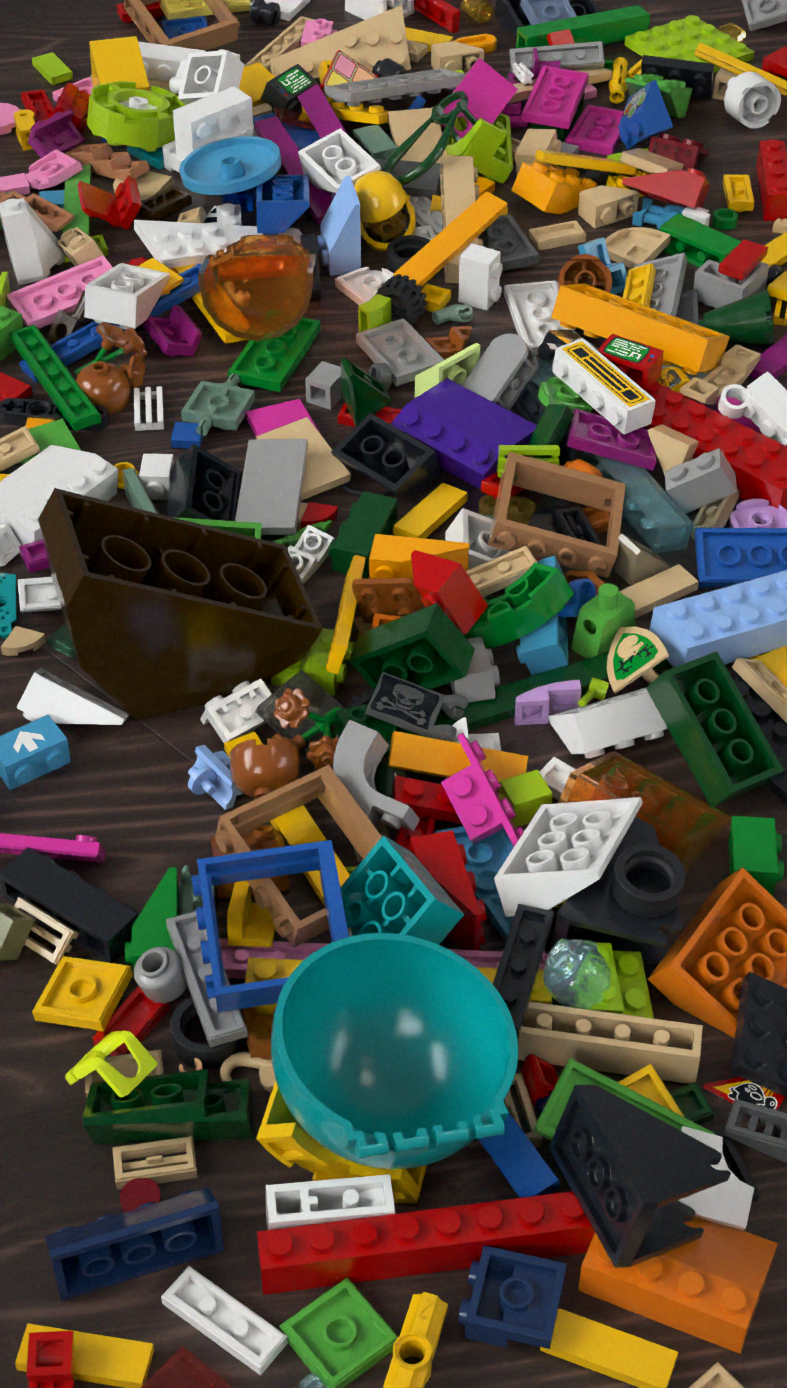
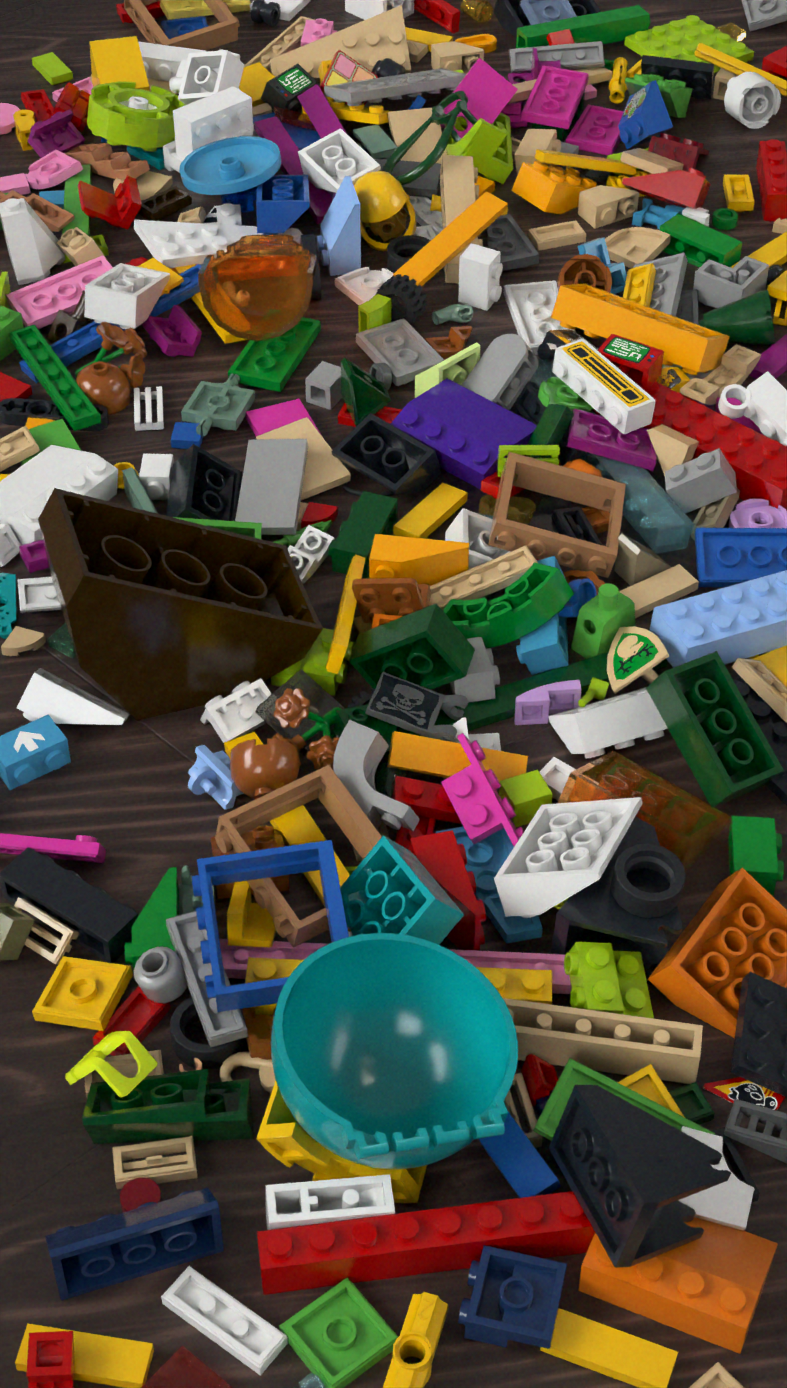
(436, 297): yellow plate -> none
(448, 586): red slope -> none
(523, 73): white axle -> none
(523, 959): black tile -> none
(576, 973): clear light blue hair -> none
(743, 259): red tile -> none

